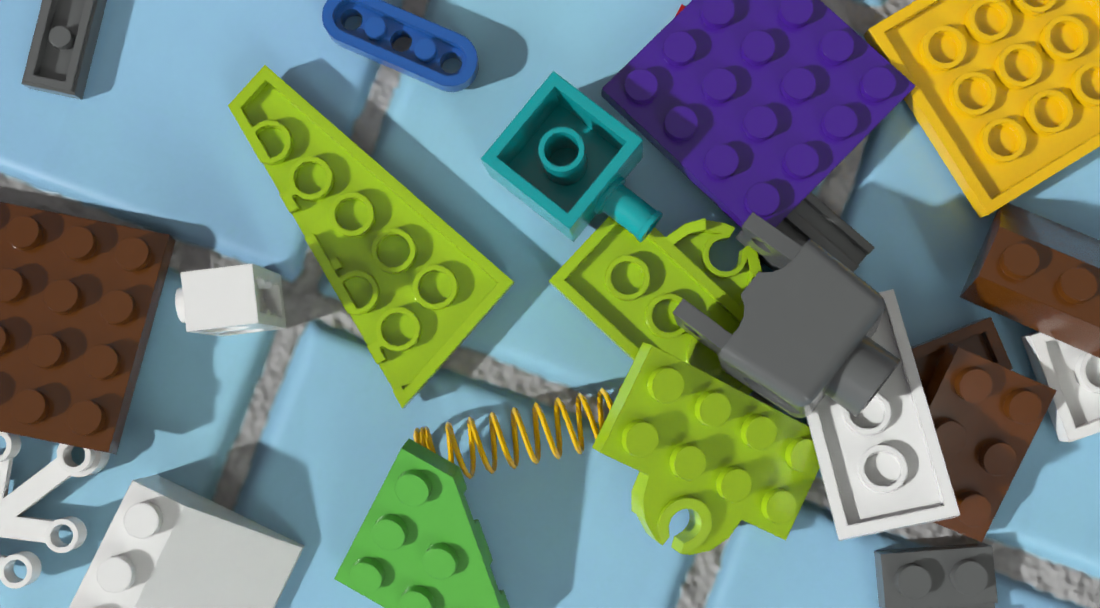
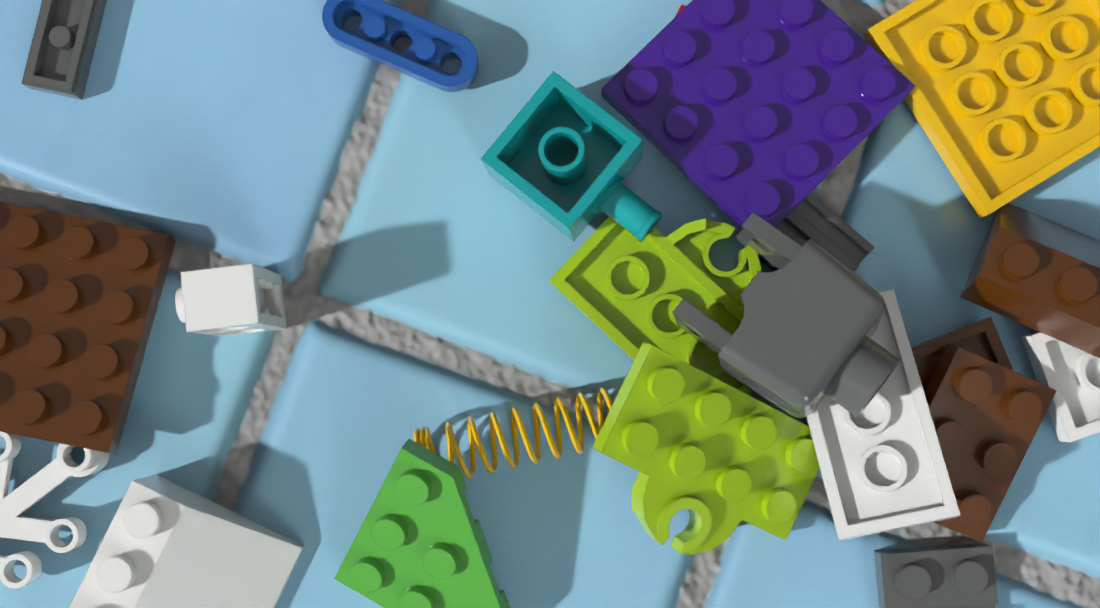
(386, 254): lime wing -> none

